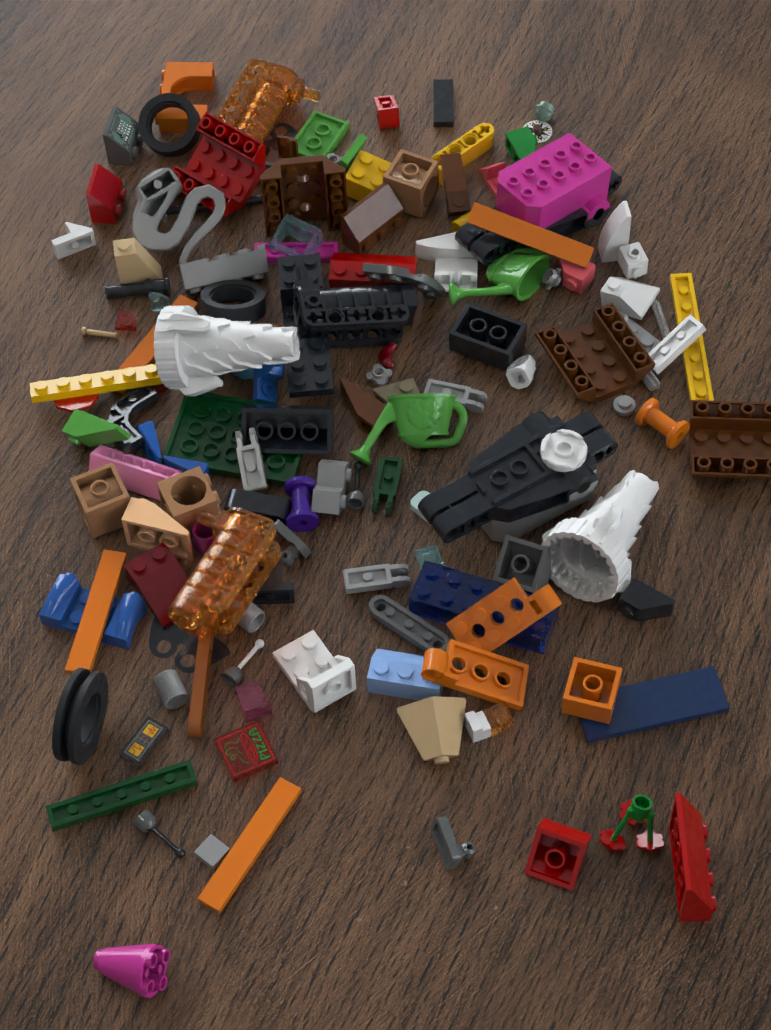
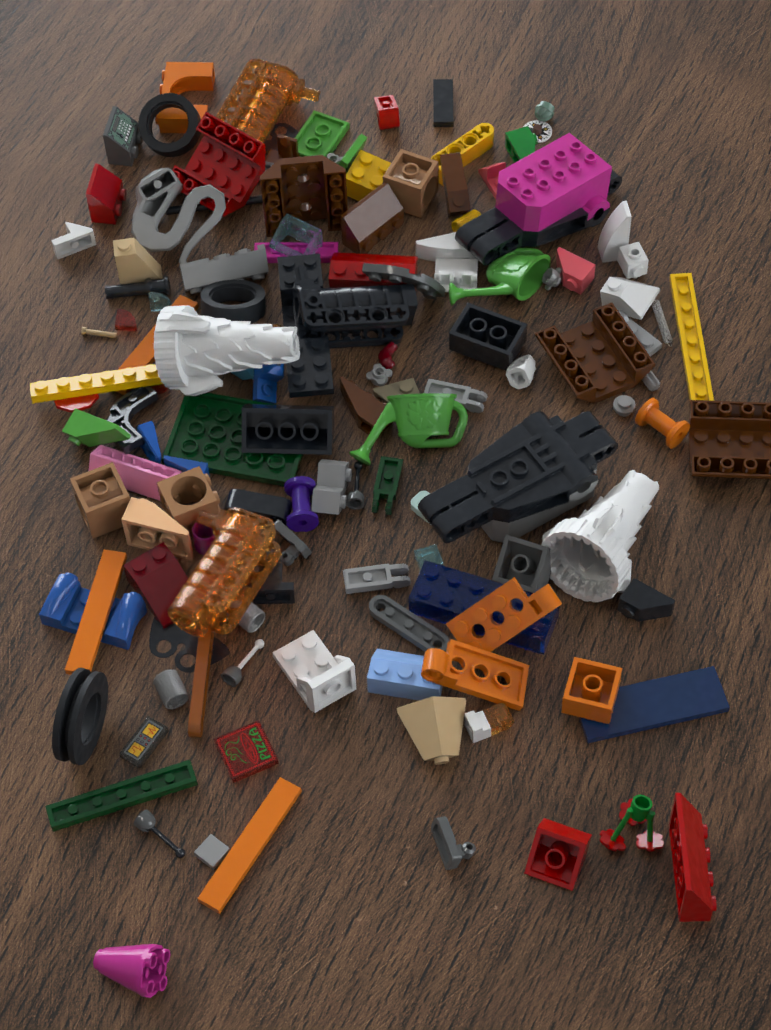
(250, 462): light grey hinge -> none
(252, 701): clear pink window -> none
(530, 235): orange tile -> none
(563, 450): white tile -> none
(676, 343): white plate -> none

